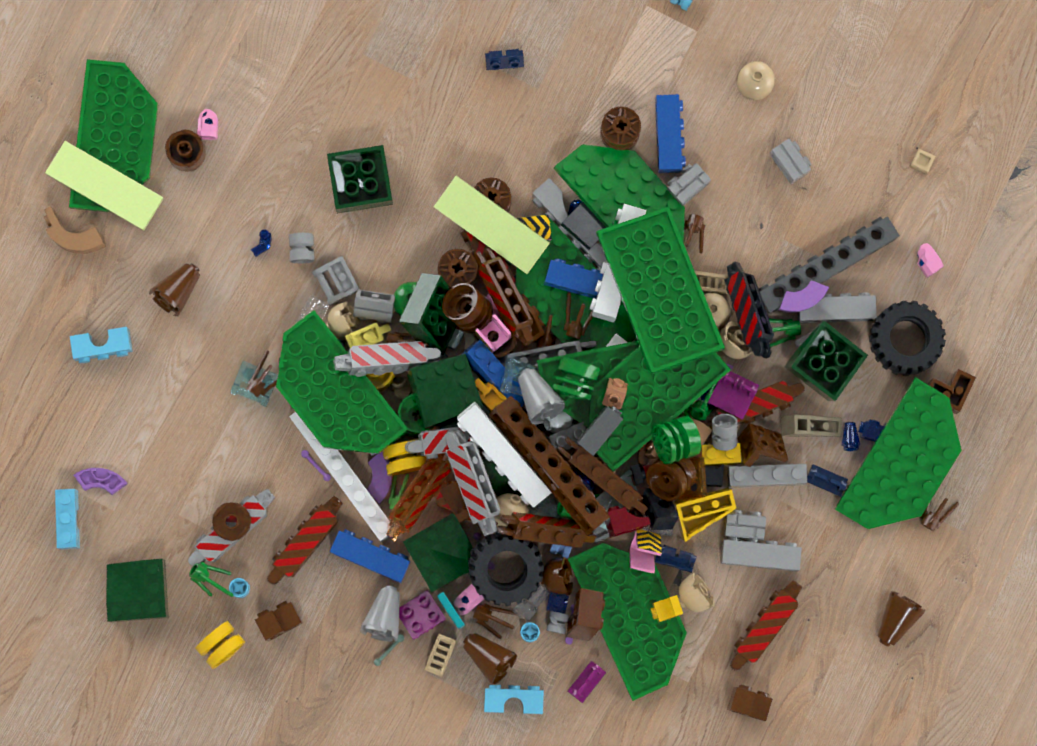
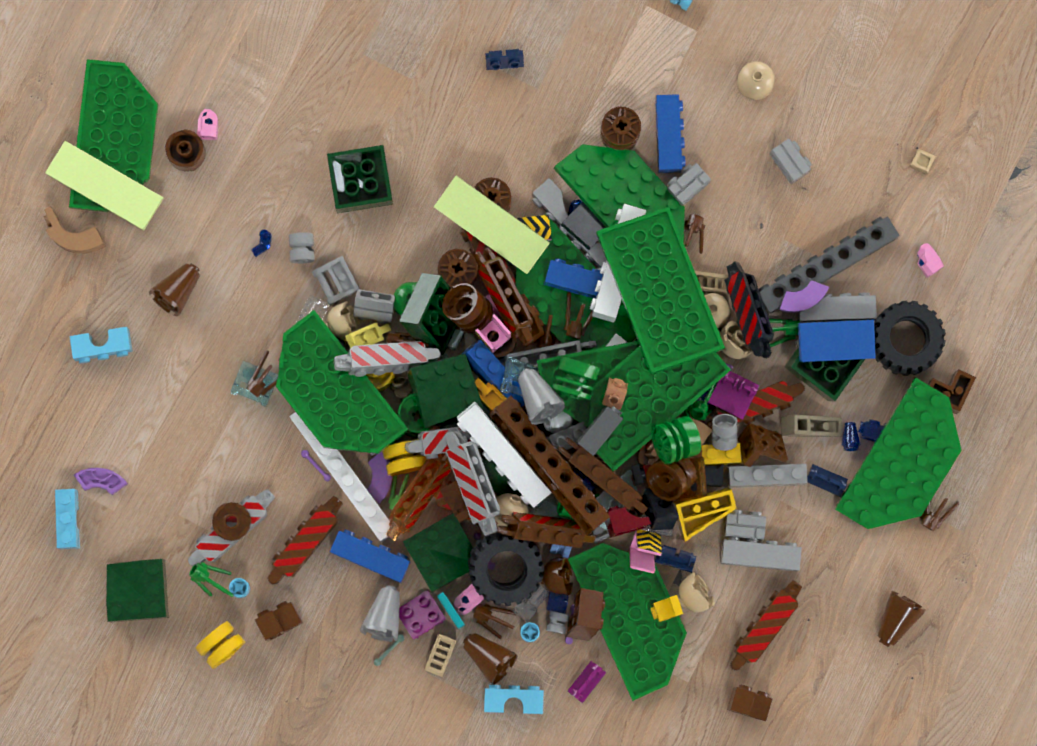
(836, 340): none -> blue tile

